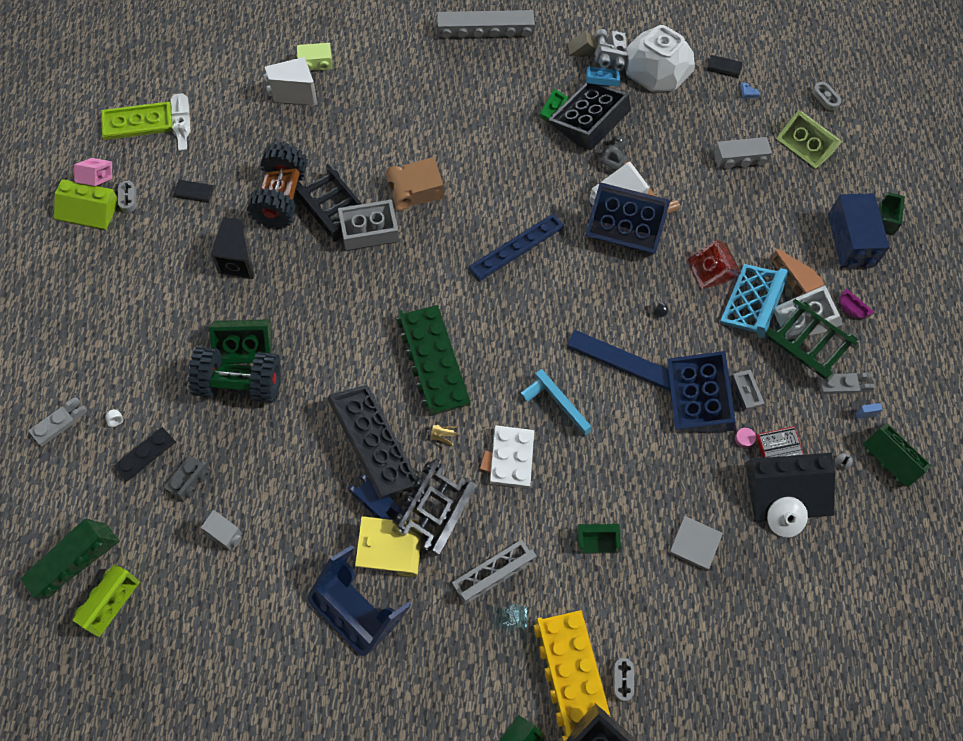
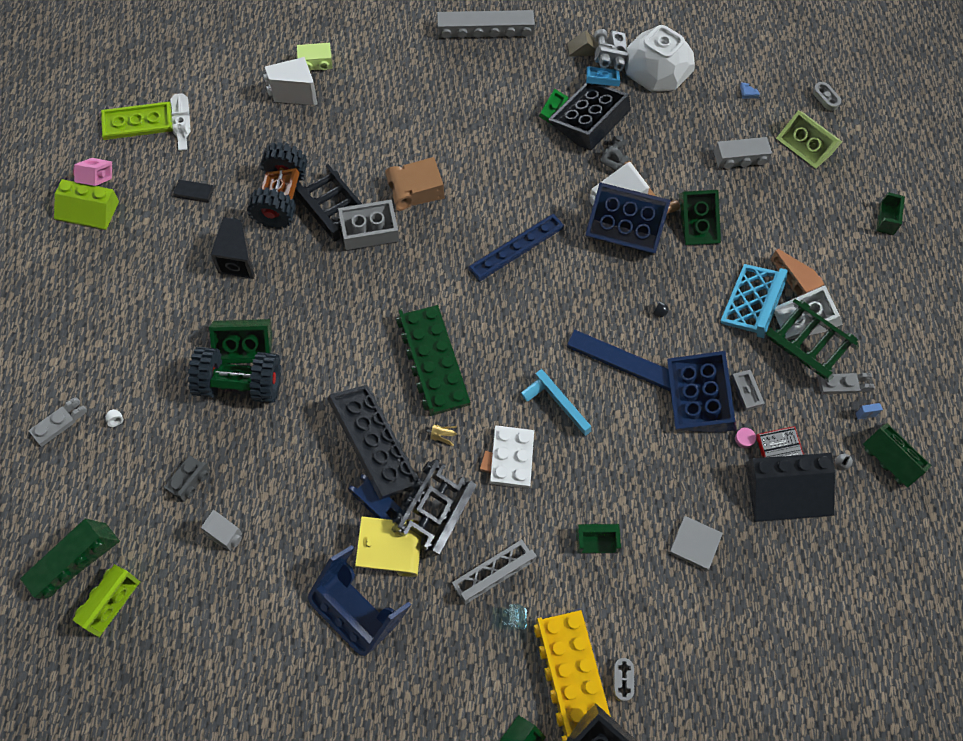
(123, 197): light grey beam -> none
(144, 454): black plate -> none
(700, 217): none -> dark green slope
(714, 265): clear red slope -> none
(724, 66): black tile -> none
(779, 513): white dish -> none
(854, 306): magenta plate -> none
(858, 230): dark blue brick -> none

